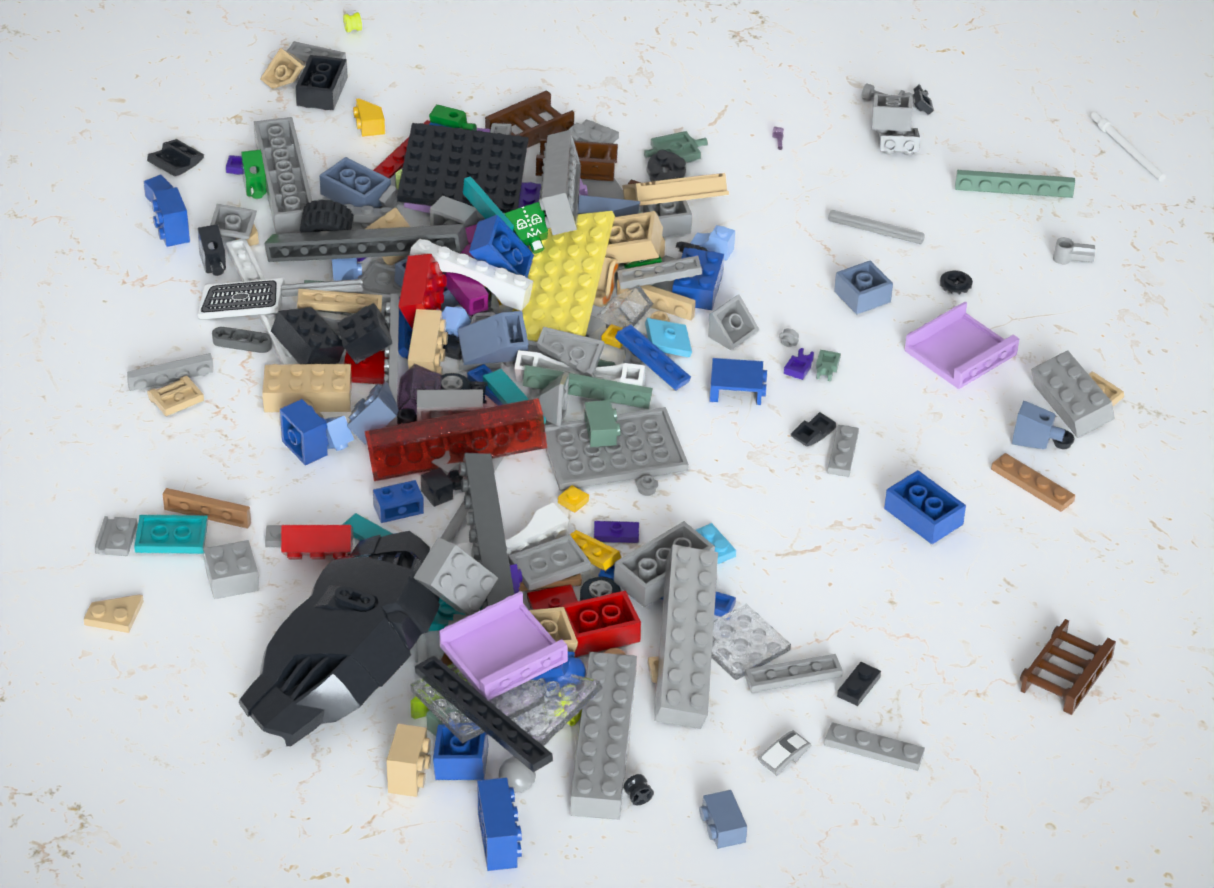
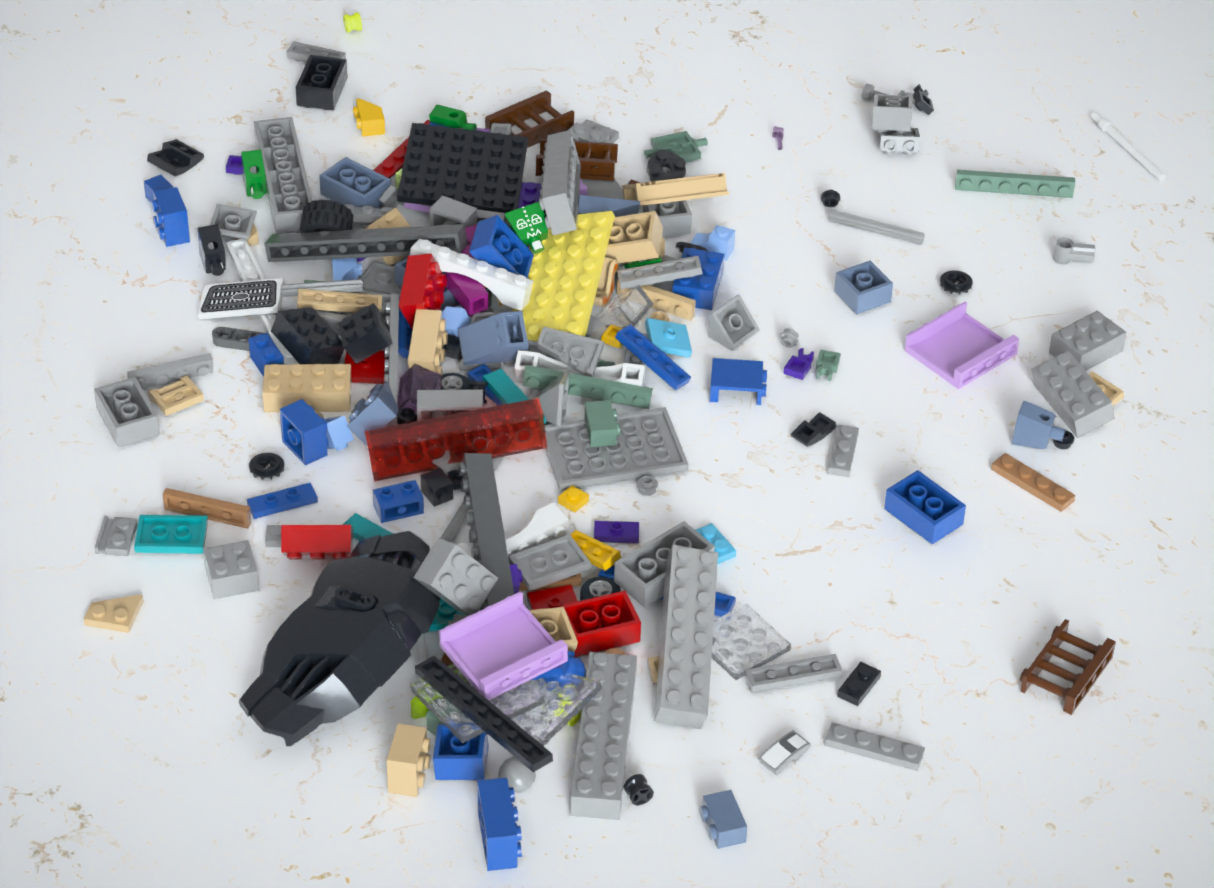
(126, 412): none -> light grey brick
(262, 460): none -> black gear
(264, 352): none -> blue brick
(282, 69): tan slope -> none
(282, 500): none -> blue plate
(482, 202): teal tile -> none
(830, 198): none -> black plate
(1089, 340): none -> light grey brick

